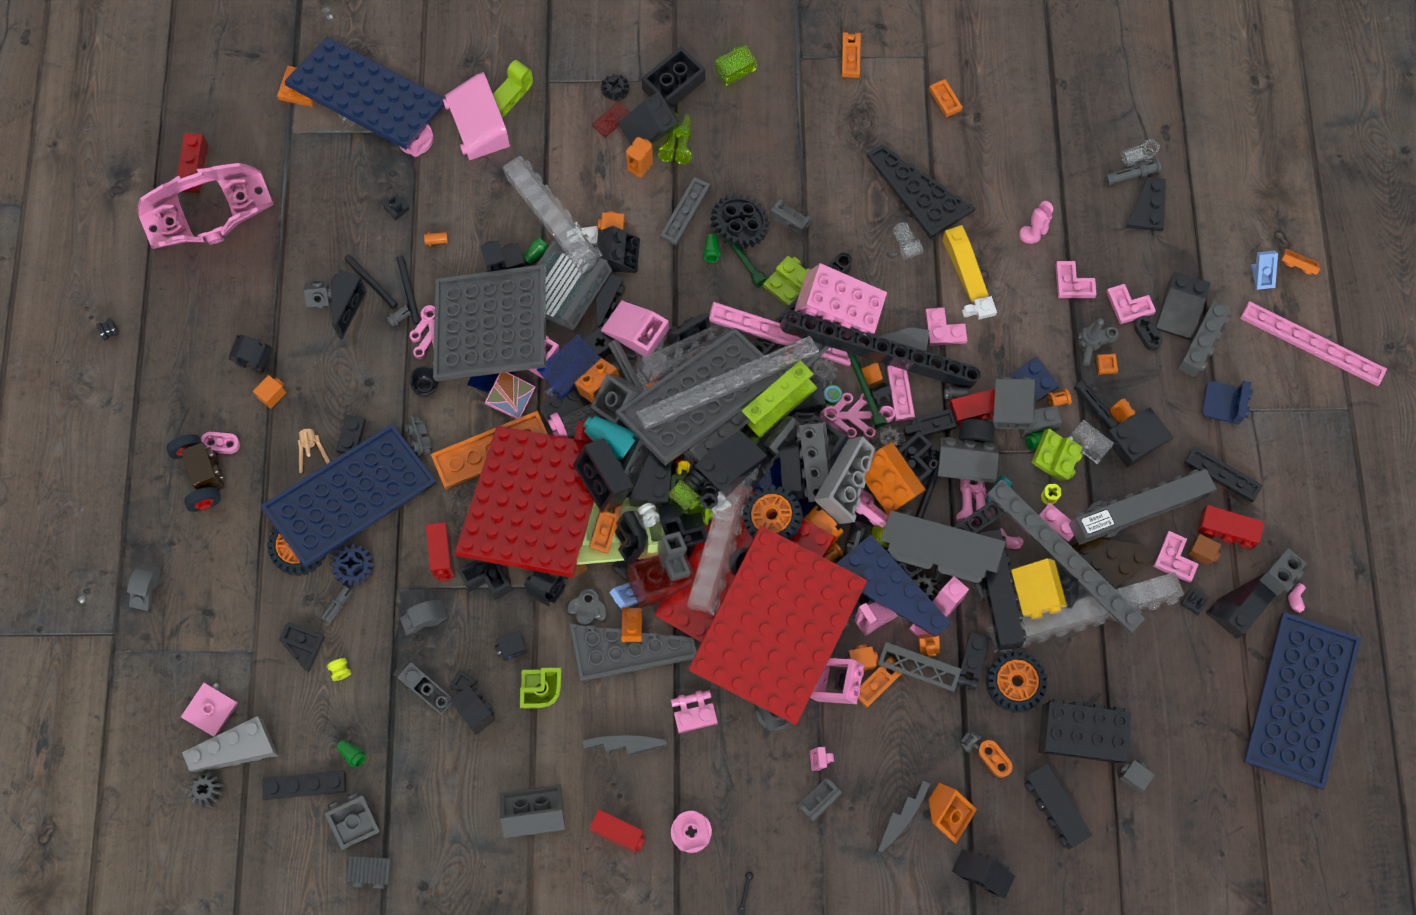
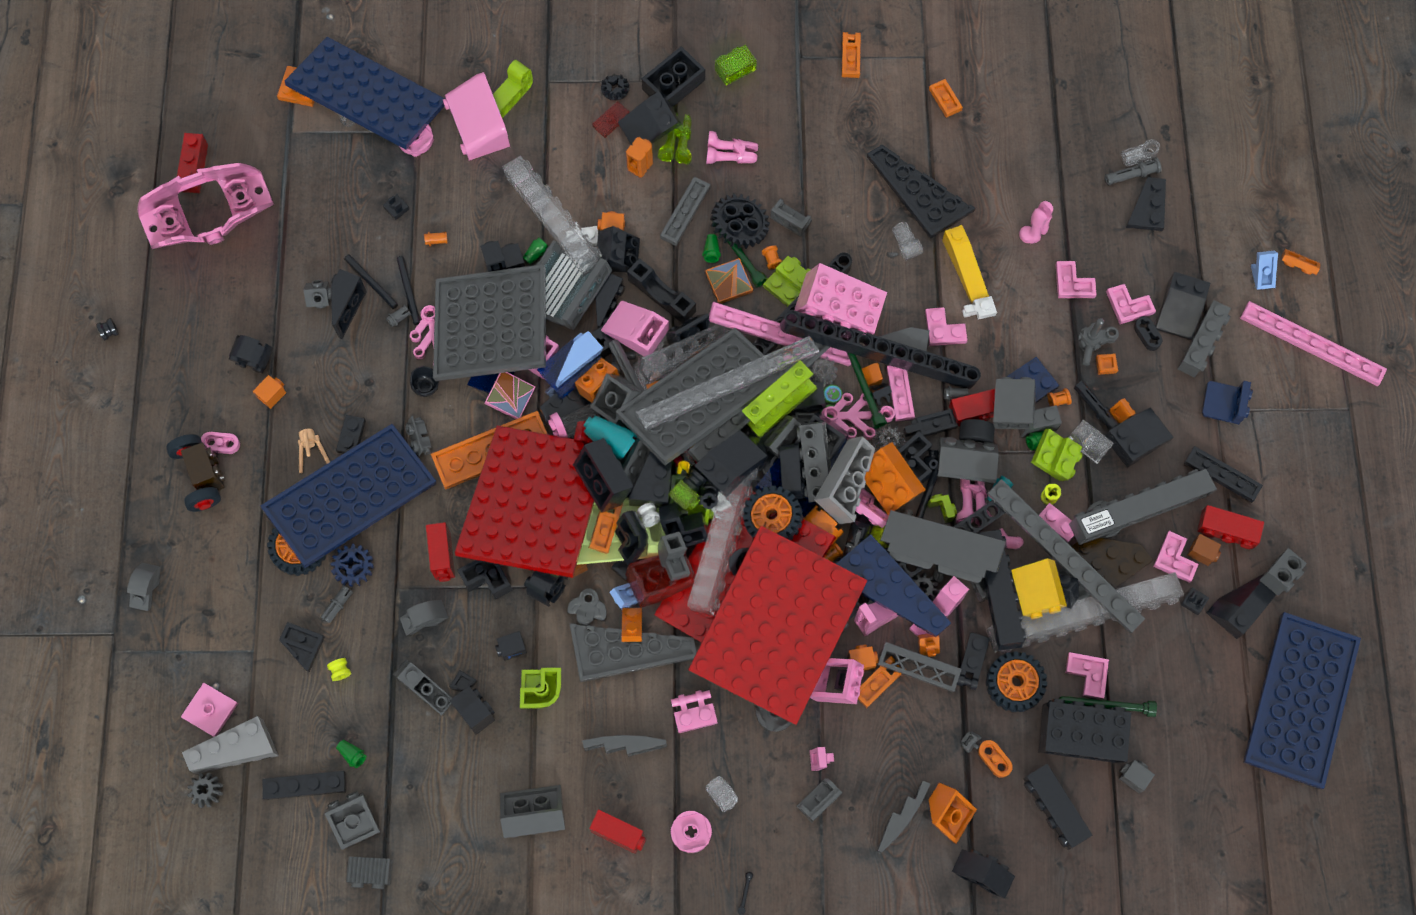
(582, 352): none -> light blue slope
(648, 282): none -> black arch
(721, 793): none -> clear gear
(729, 281): none -> tile
(741, 149): none -> bright pink piece
(771, 256): none -> orange bush
(948, 510): none -> lime bracket
(1094, 671): none -> bright pink plate
(1148, 708): none -> dark green piece
(1295, 598): bright pink arm -> none

